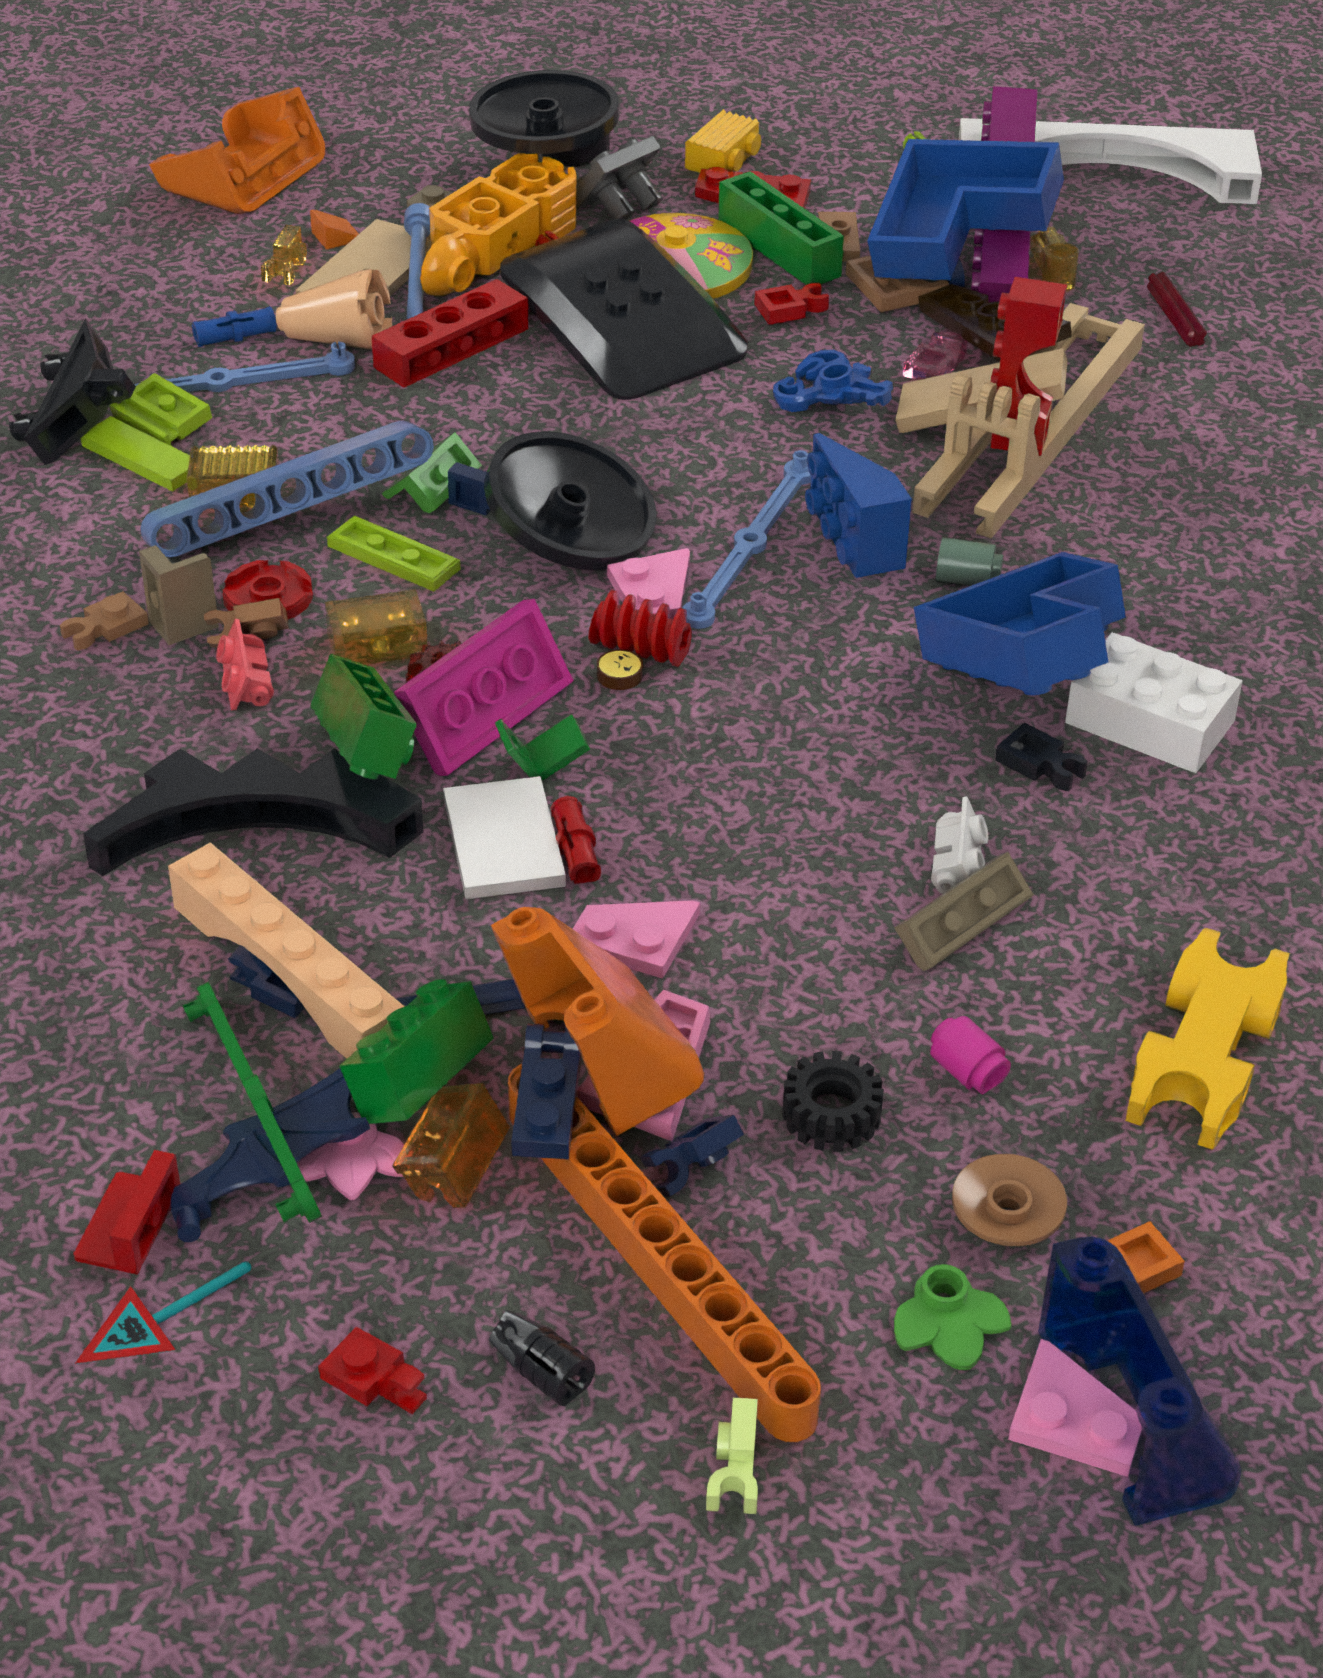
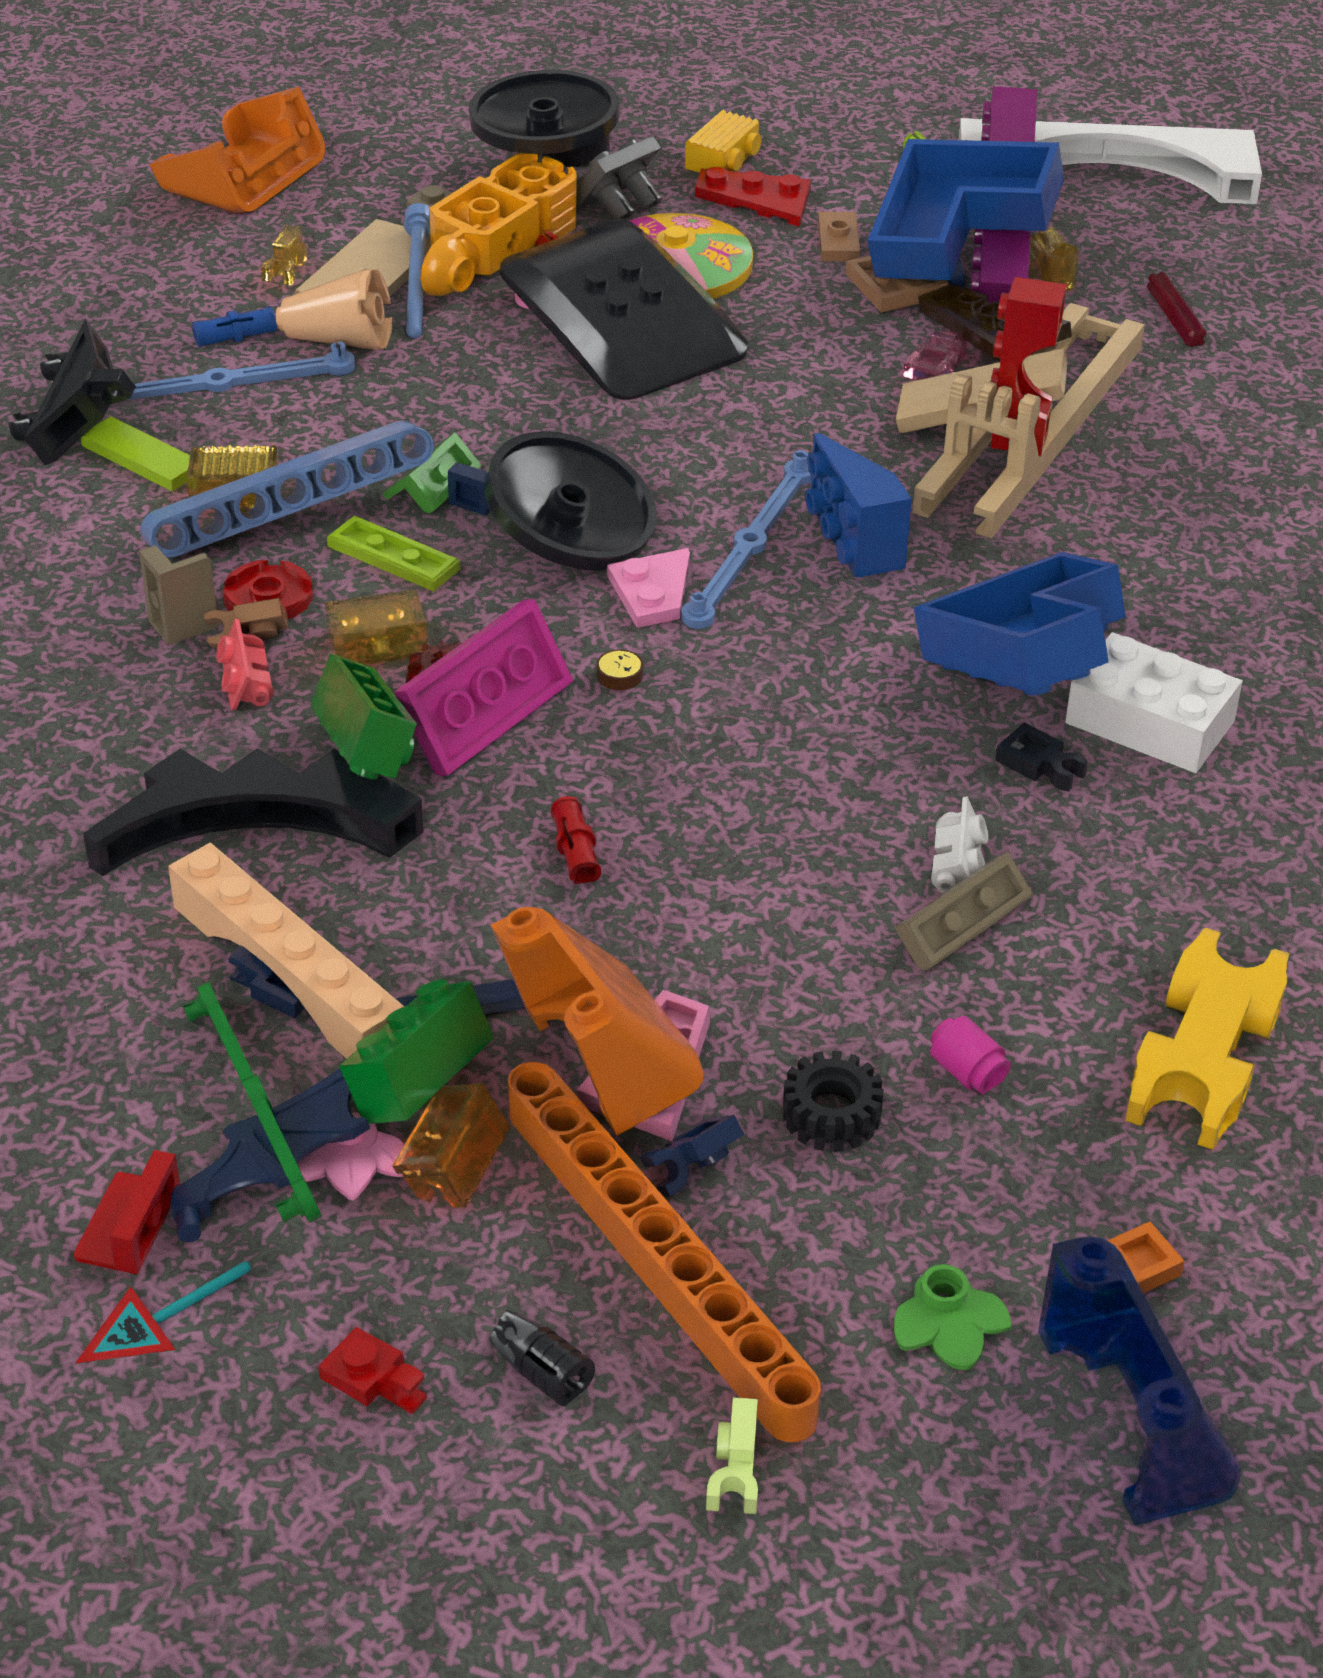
(107, 618): medium nougat plate -> none
(162, 410): lime plate -> none
(331, 230): orange slope -> none
(449, 332): red brick -> none
(504, 837): white tile -> none
(546, 1095): dark blue plate -> none
(549, 750): green bracket -> none
(640, 933): bright pink wing -> none
(641, 629): red piece -> none
(781, 229): green brick -> none
(788, 304): red plate -> none
(833, 383): blue animal -> none
(967, 562): sand green brick -> none
(1013, 1183): medium nougat dish -> none
(1074, 1414): bright pink wing -> none

